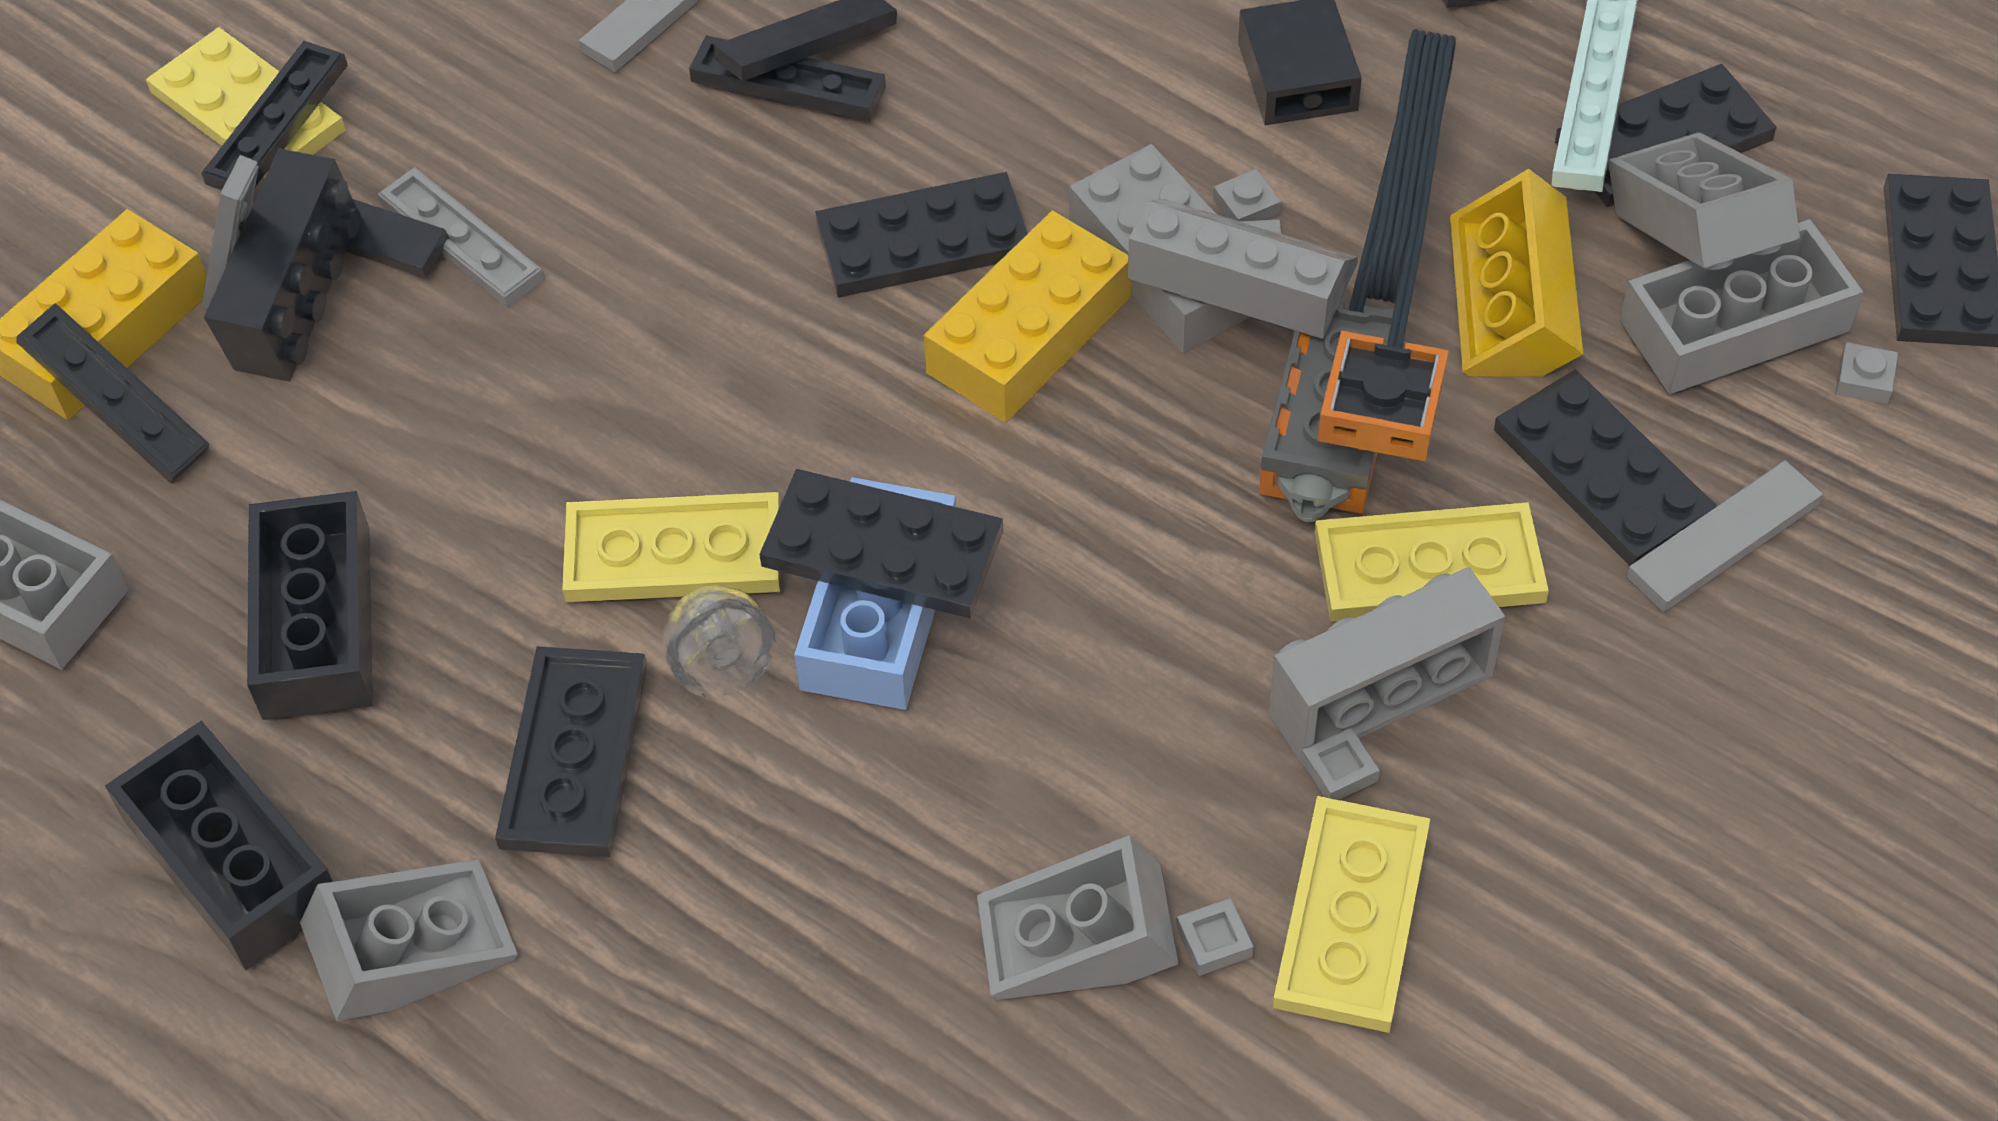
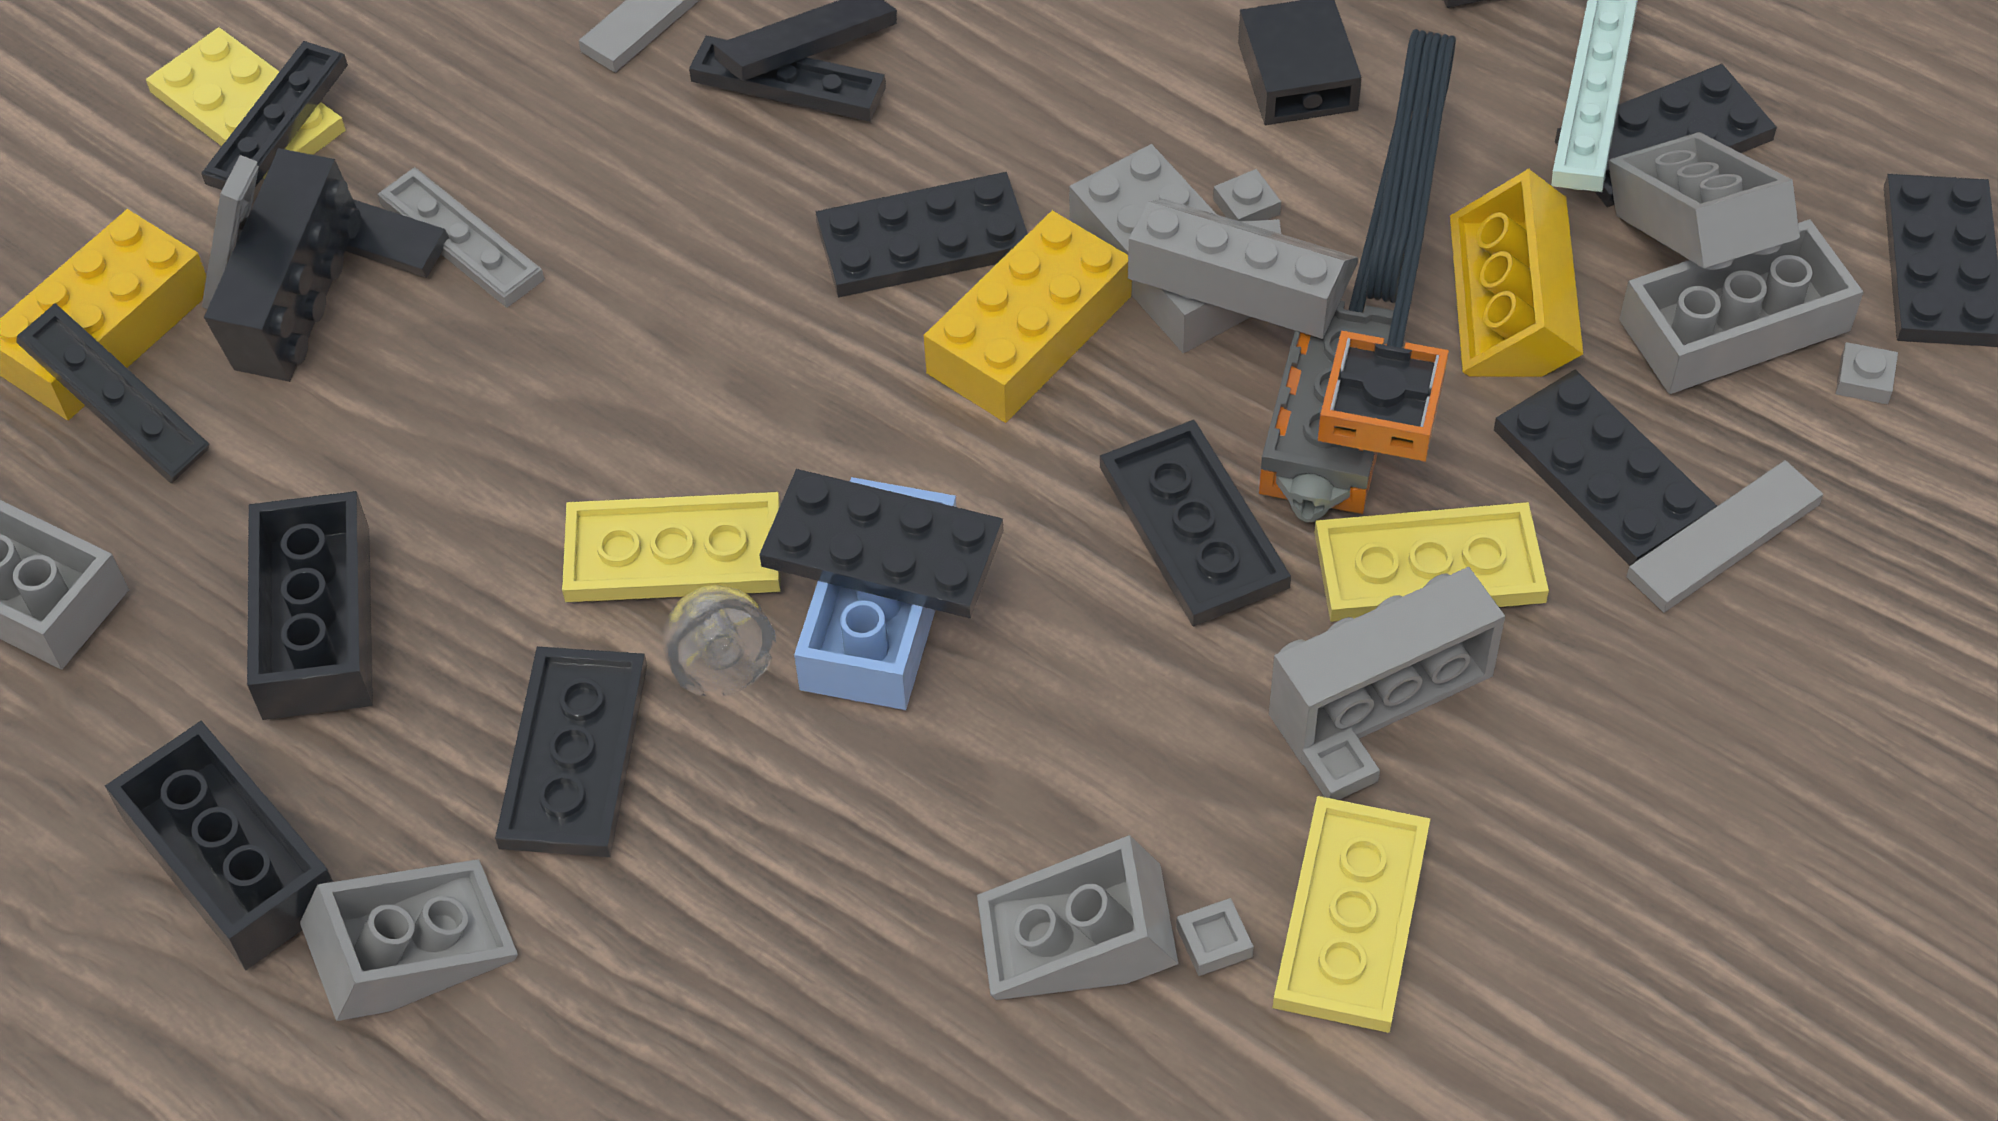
(1194, 522): none -> black plate

